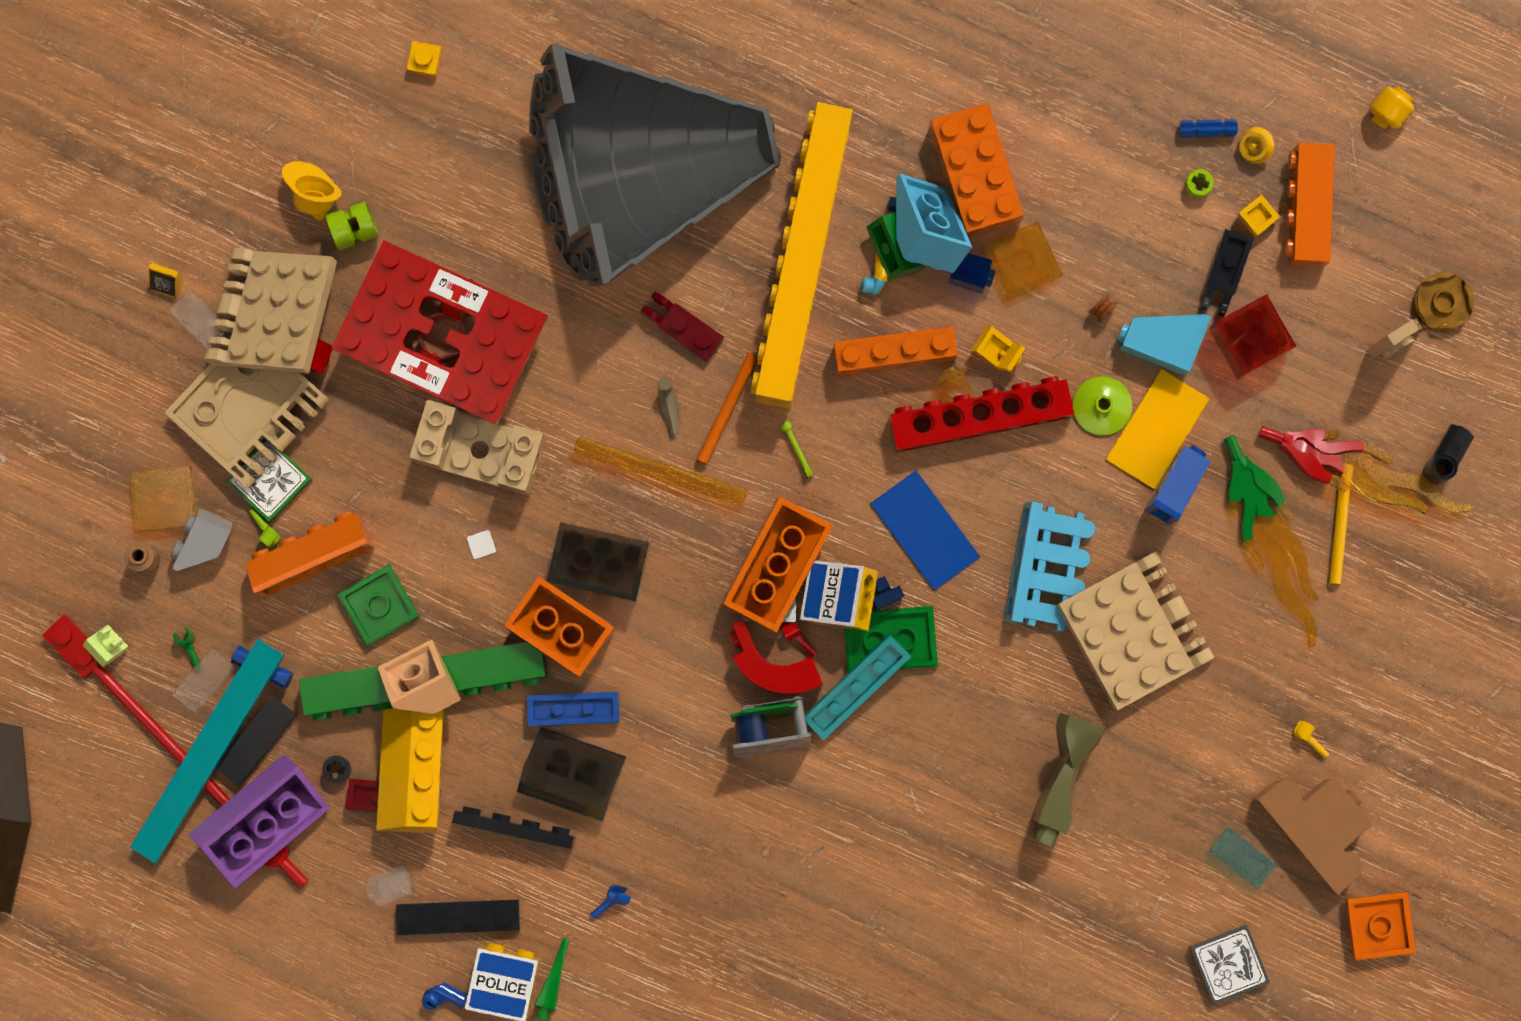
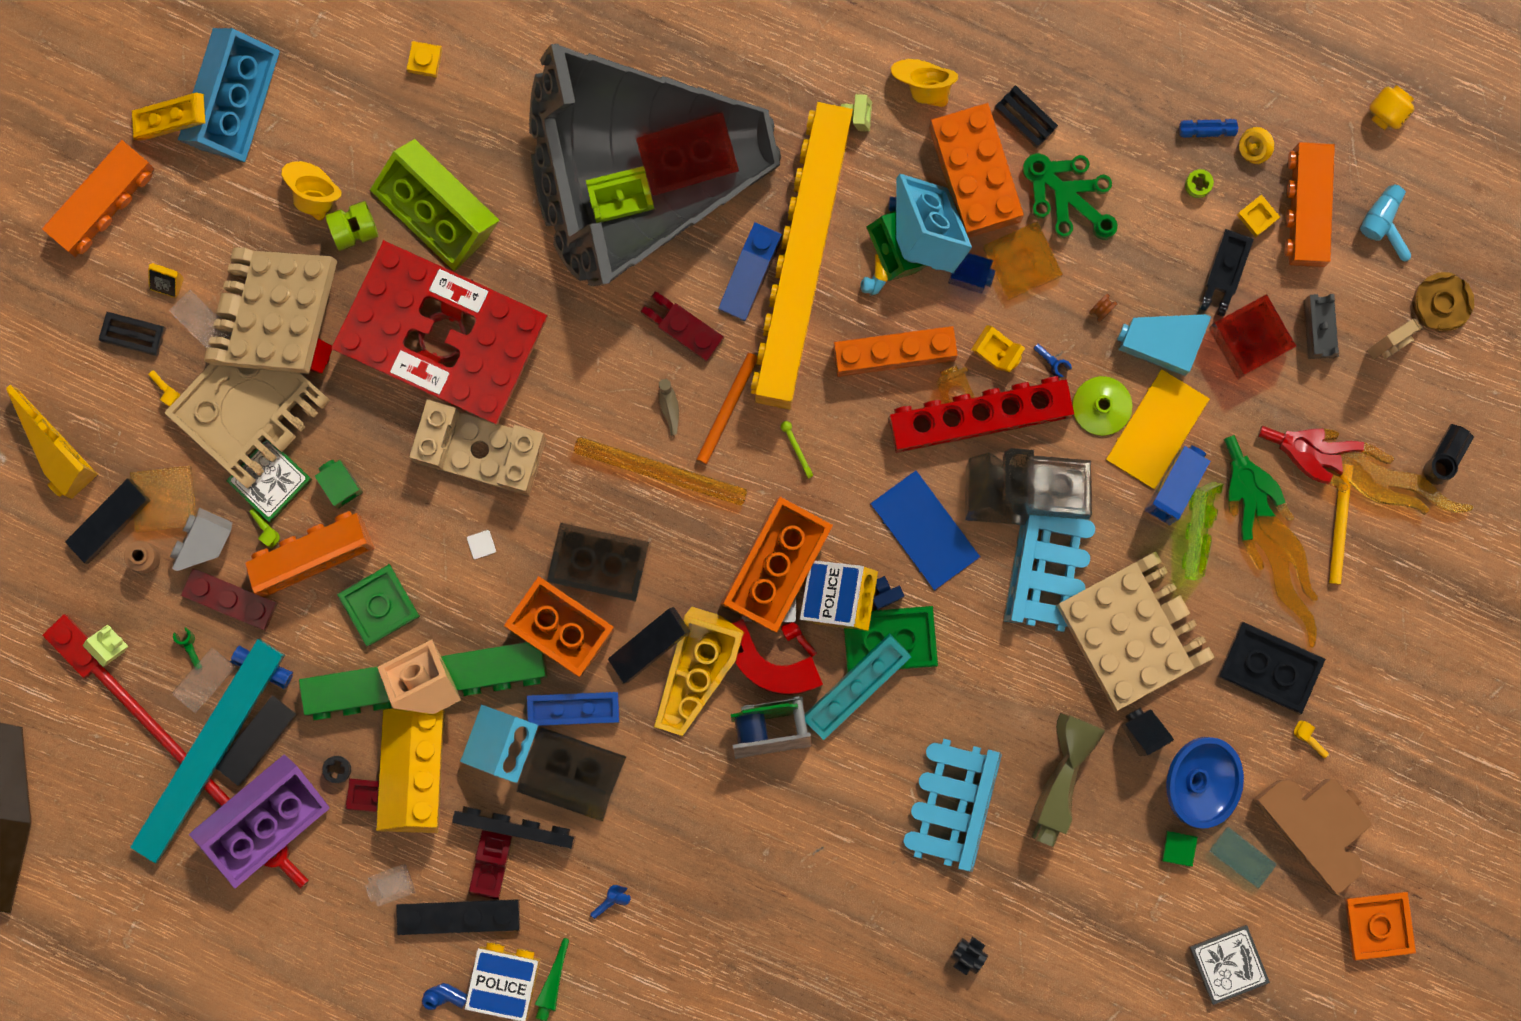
(57, 458): none -> yellow wedge
(99, 199): none -> orange brick
(107, 521): none -> black tile
(157, 340): none -> black tile
(168, 116): none -> yellow tile
(169, 395): none -> yellow hand
(229, 599): none -> dark red plate
(234, 88): none -> dark azure slope
(338, 483): none -> green brick
(433, 204): none -> lime slope
(490, 865): none -> dark red slope
(491, 740): none -> medium azure piece
(620, 194): none -> lime hinge
(649, 645): none -> black tile
(687, 153): none -> clear red brick
(697, 668): none -> yellow wedge
(750, 271): none -> blue slope
(861, 112): none -> yellowish green tile
(926, 81): none -> yellow piece
(956, 820): none -> medium azure fence
(969, 956): none -> black gear
(1026, 486): none -> clear smoke piece
(1041, 115): none -> black tile
(1052, 360): none -> blue hand
(1067, 192): none -> green plant
(1146, 731): none -> black slope
(1179, 848): none -> green tile
(1203, 517): none -> clear neon green wing
(1215, 784): none -> blue dish
(1271, 668): none -> black tile
(1321, 327): none -> dark grey hinge
(1380, 220): none -> medium azure piece

